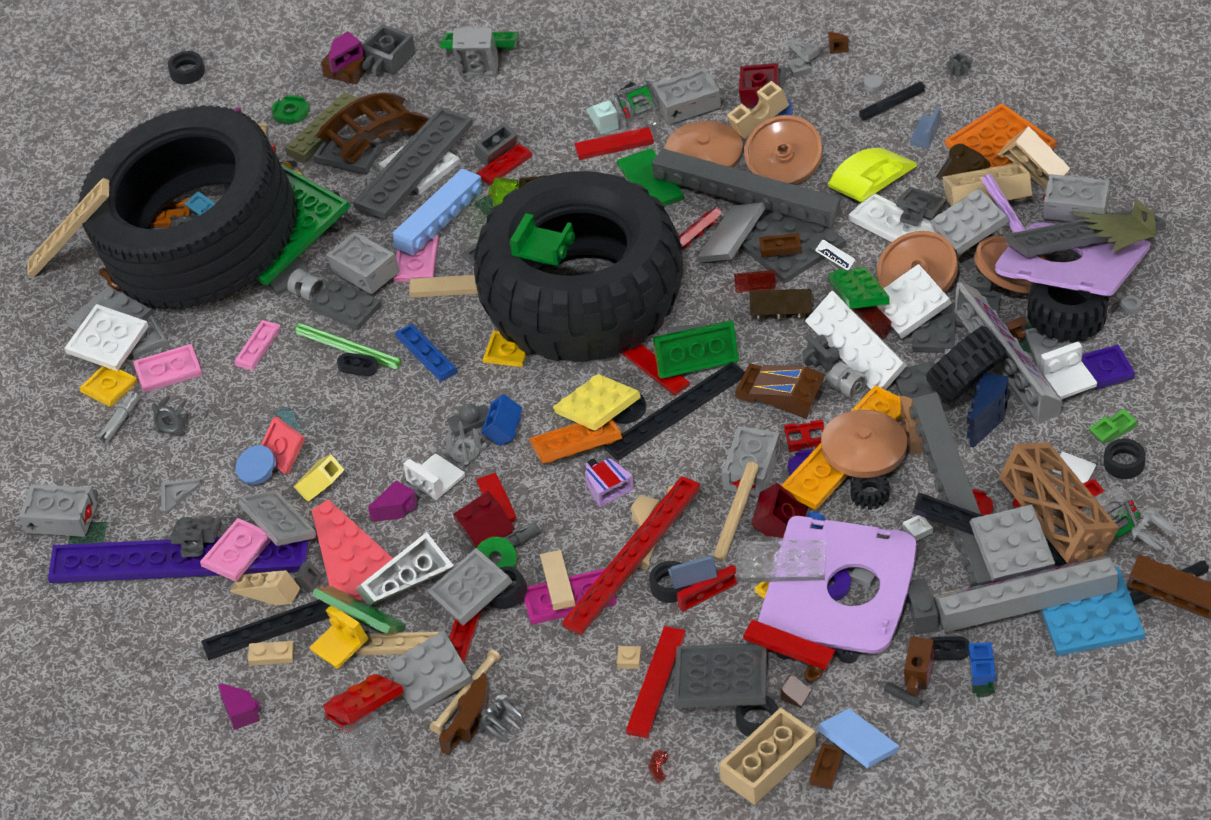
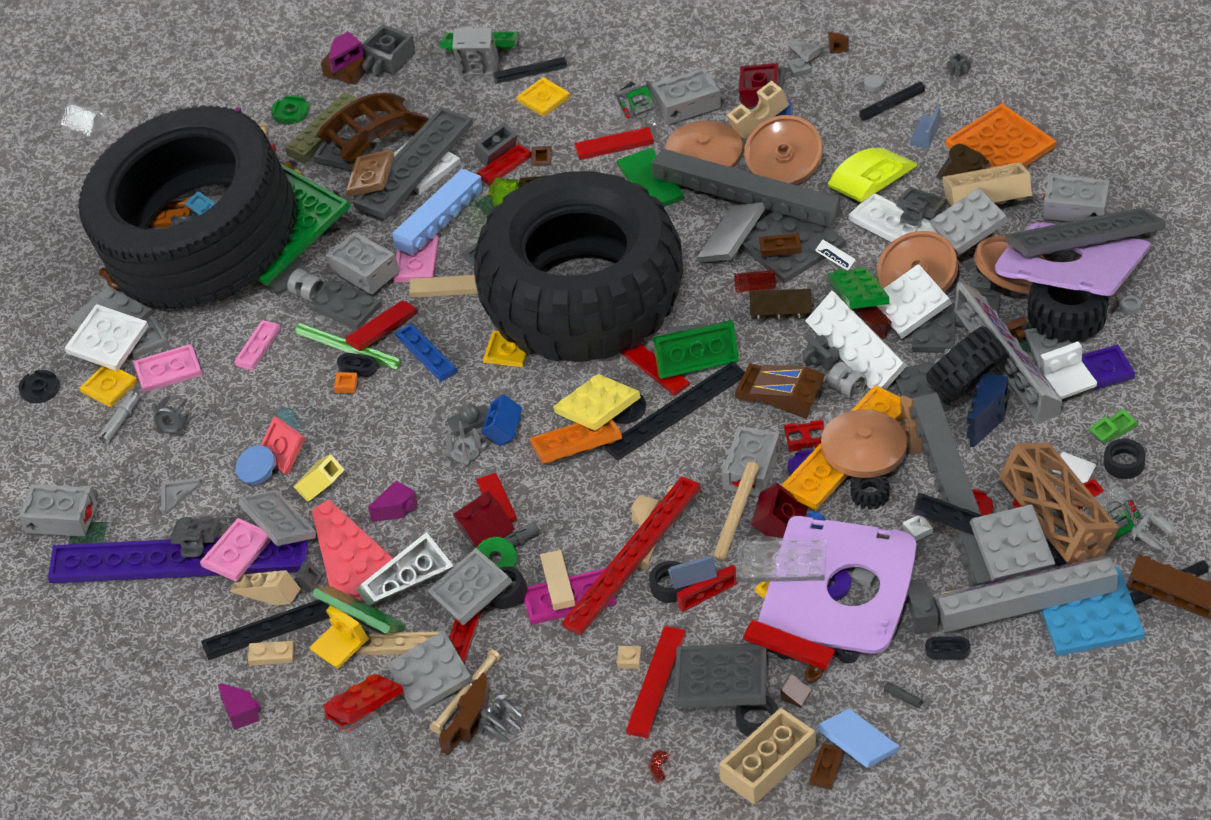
(35, 391): none -> black tile
(68, 227): tan tile -> none
(86, 121): none -> clear slope
(186, 76): black tyre -> none
(345, 382): none -> orange plate
(370, 173): none -> medium nougat tile
(381, 325): none -> red tile
(433, 476): white bracket -> none
(531, 69): none -> black axle
(540, 243): green panel -> none
(541, 155): none -> reddish brown slope
(543, 96): none -> yellow tile
(604, 116): light aqua slope -> none
(607, 480): lavender torso -> none
(696, 229): plate -> none
(918, 671): reddish brown torso -> none
(982, 669): blue hips -> none
(1002, 203): lavender axle -> none
(1034, 156): tan wedge -> none
(1123, 228): olive piece -> none

